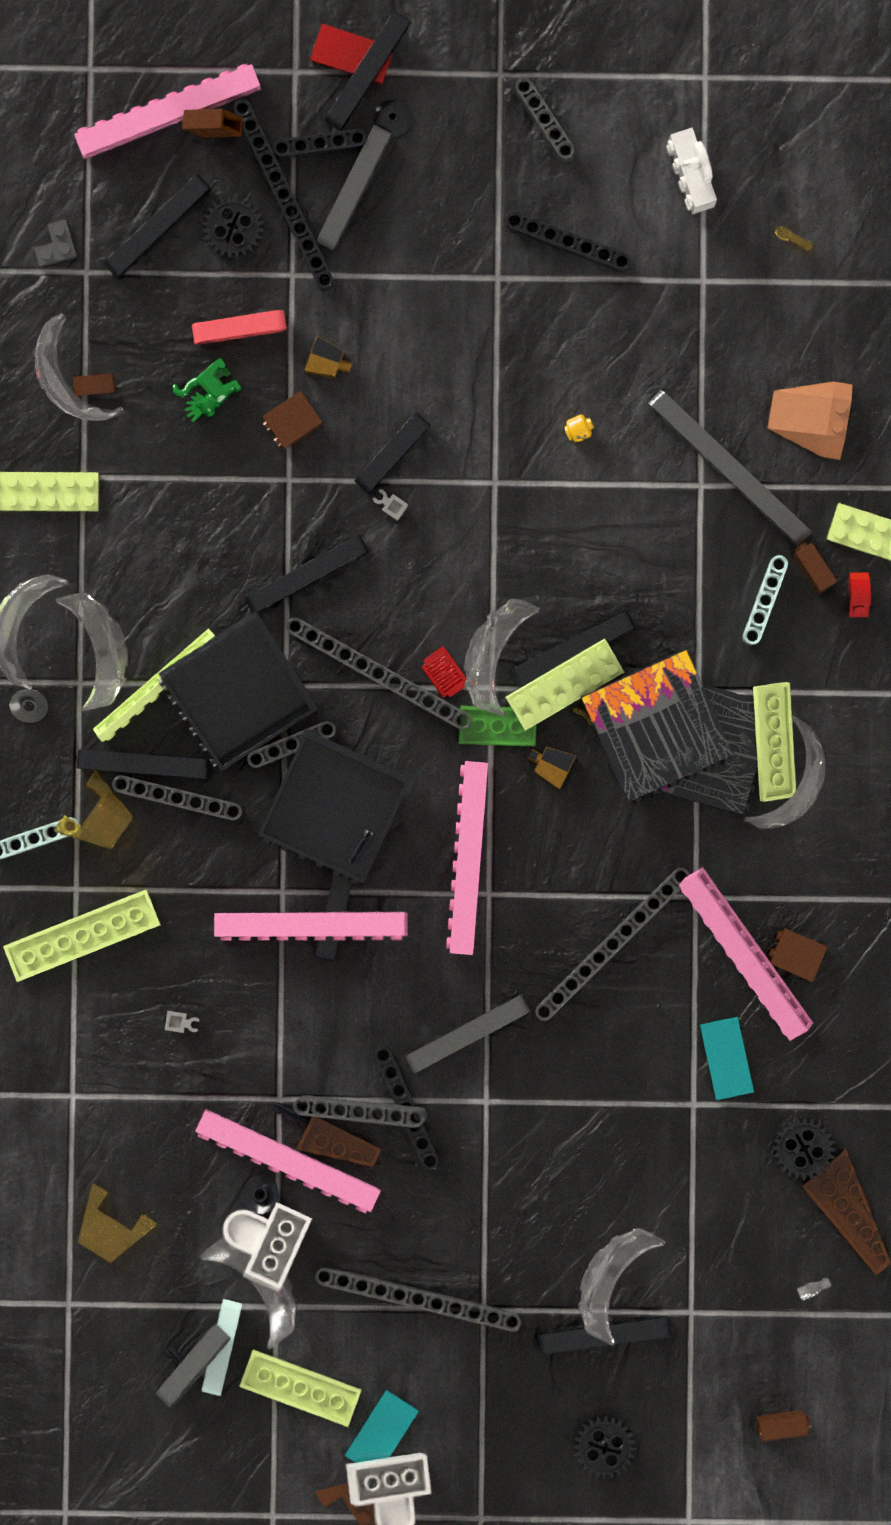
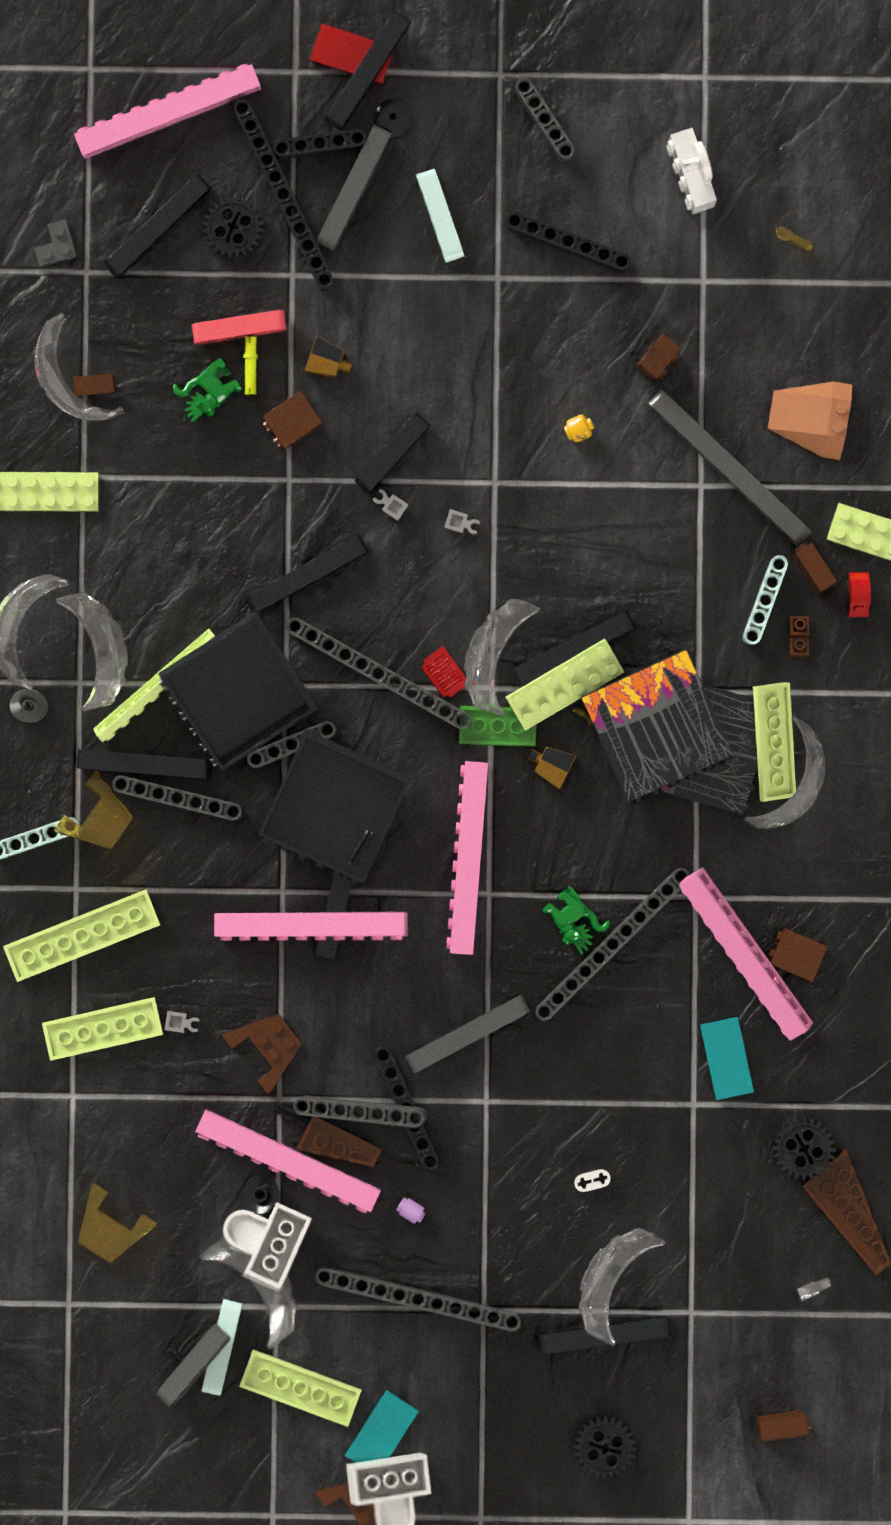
(102, 1028): none -> yellowish green plate
(212, 123): reddish brown brick -> none
(250, 365): none -> neon yellow pin
(273, 1040): none -> reddish brown wing
(411, 1210): none -> lavender brick
(440, 215): none -> light aqua beam
(458, 521): none -> light grey plate
(569, 915): none -> green animal
(593, 1185): none -> white beam
(657, 357): none -> reddish brown brick
(799, 636): none -> reddish brown slope

